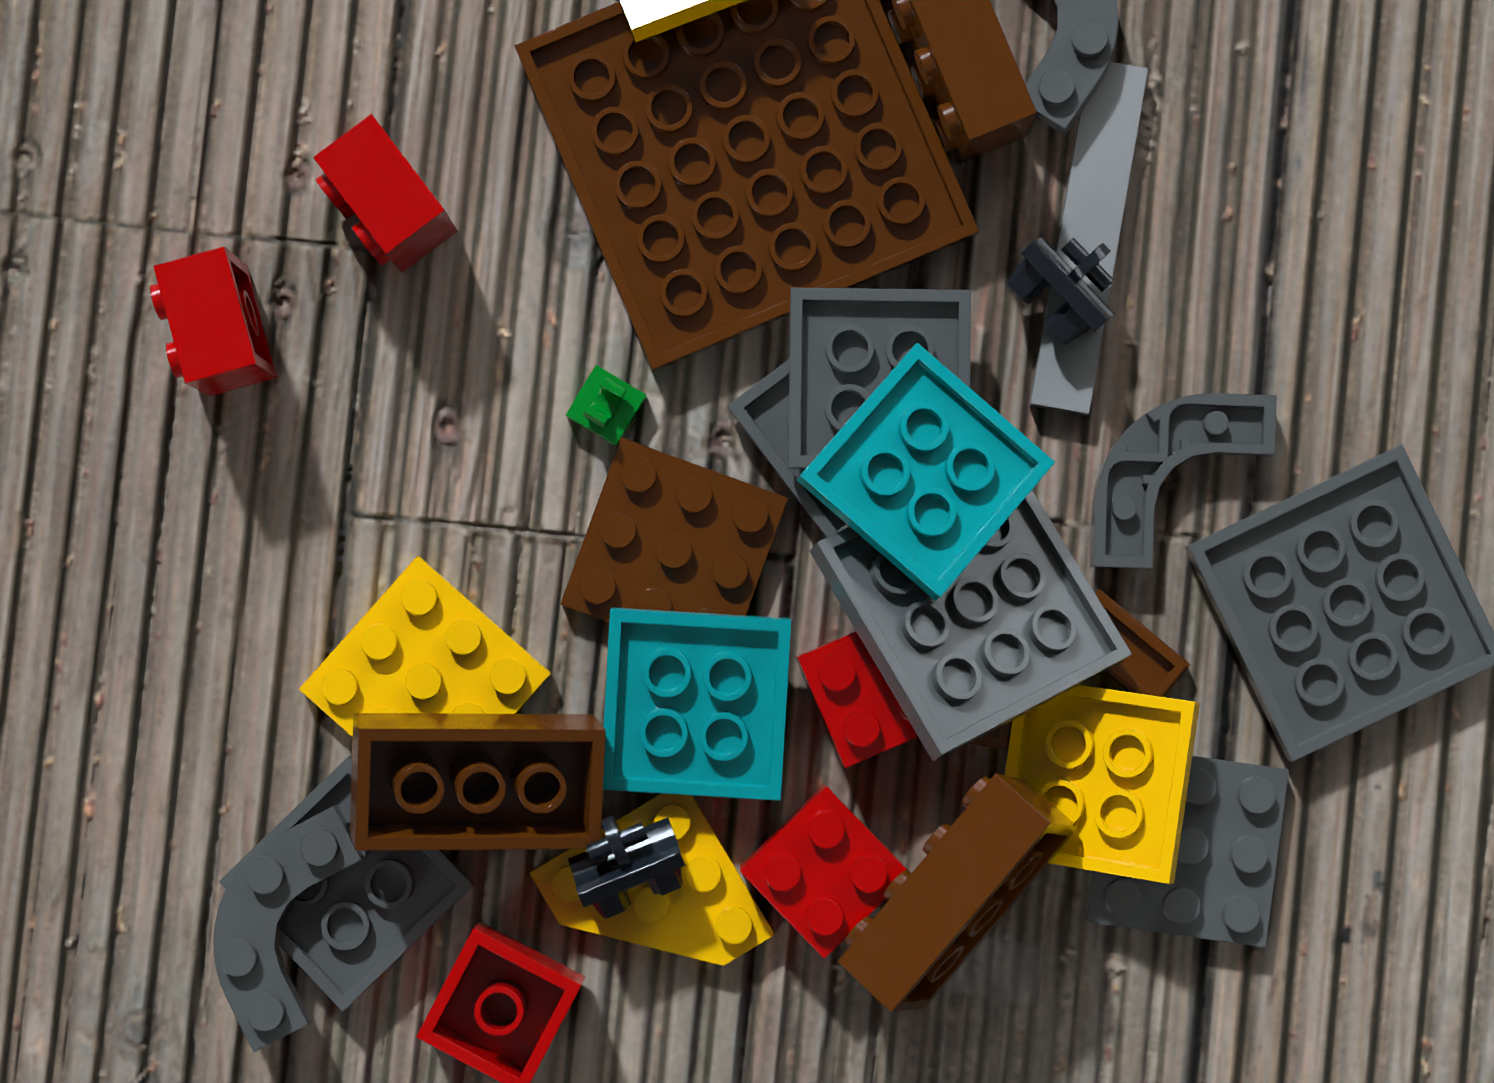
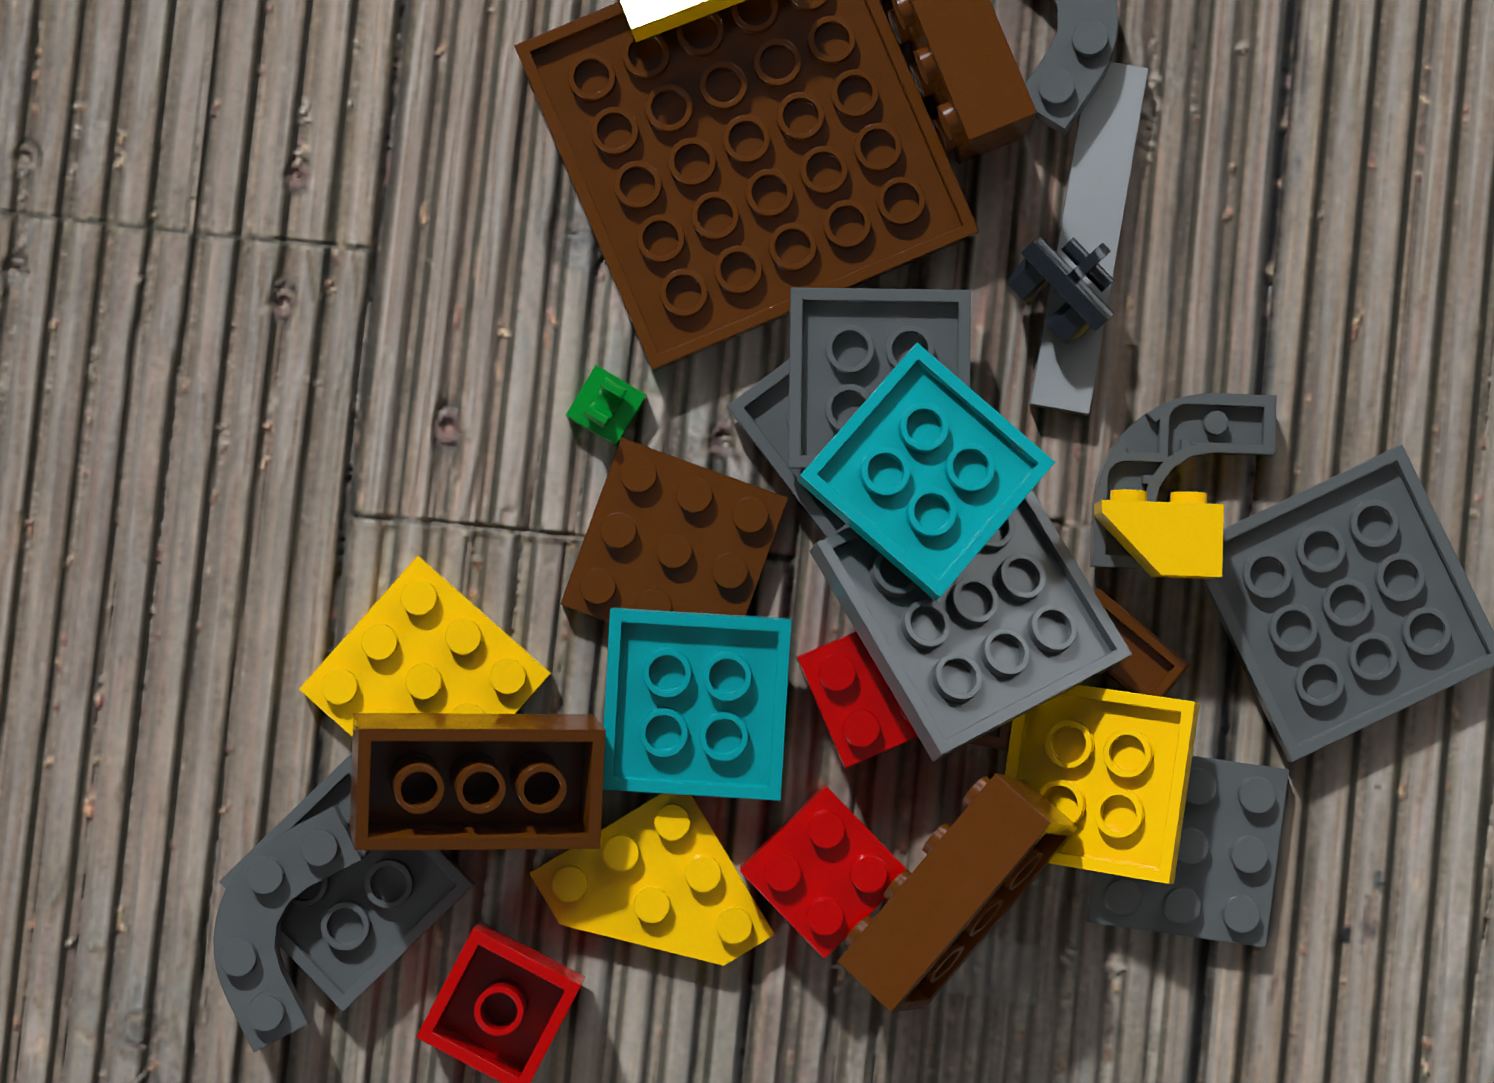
(212, 322): red brick -> none
(377, 183): red brick -> none
(627, 860): black hips -> none
(1167, 537): none -> yellow slope

